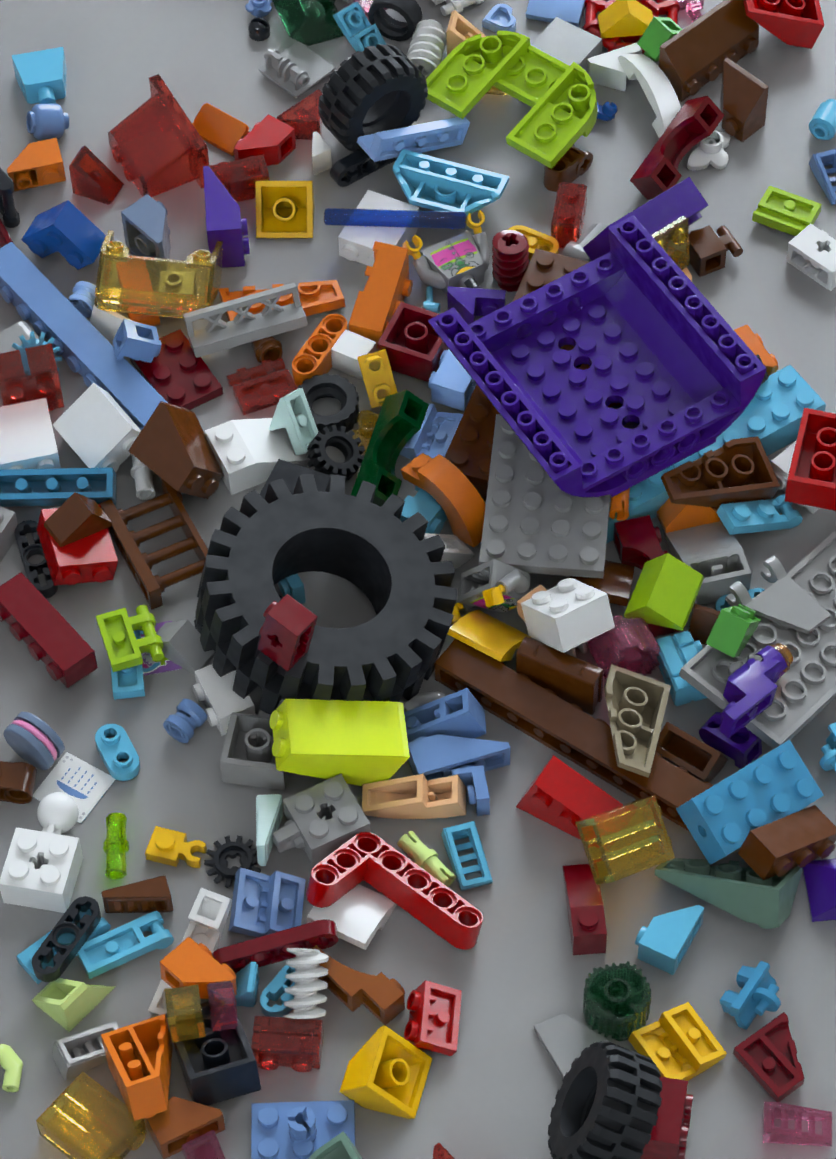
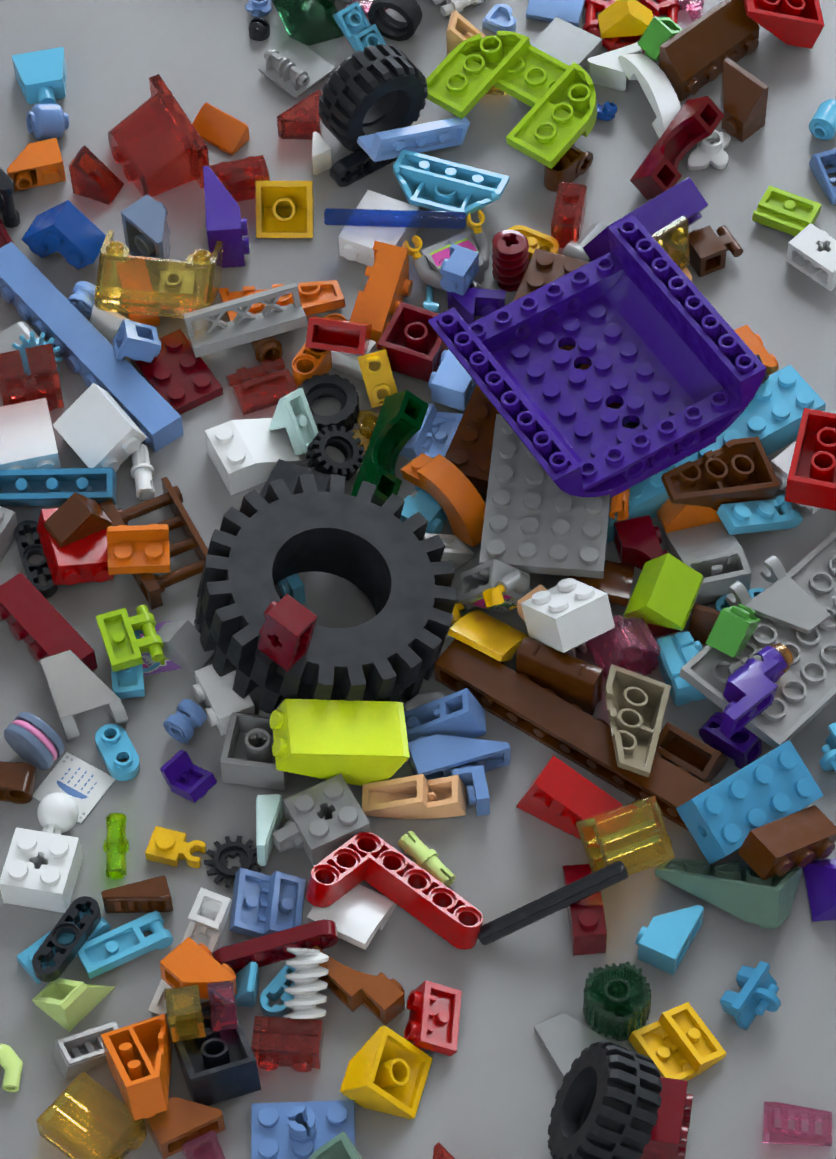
(77, 691): none -> light grey flag
(138, 549): none -> orange bracket
(178, 451): reddish brown slope -> none
(186, 778): none -> dark purple bracket
(267, 138): red slope -> none
(338, 335): none -> red brick
(427, 46): white piece -> none
(459, 269): none -> medium blue brick
(462, 831): medium azure slope -> none
(553, 902): none -> black axle
(772, 1058): dark red wing -> none

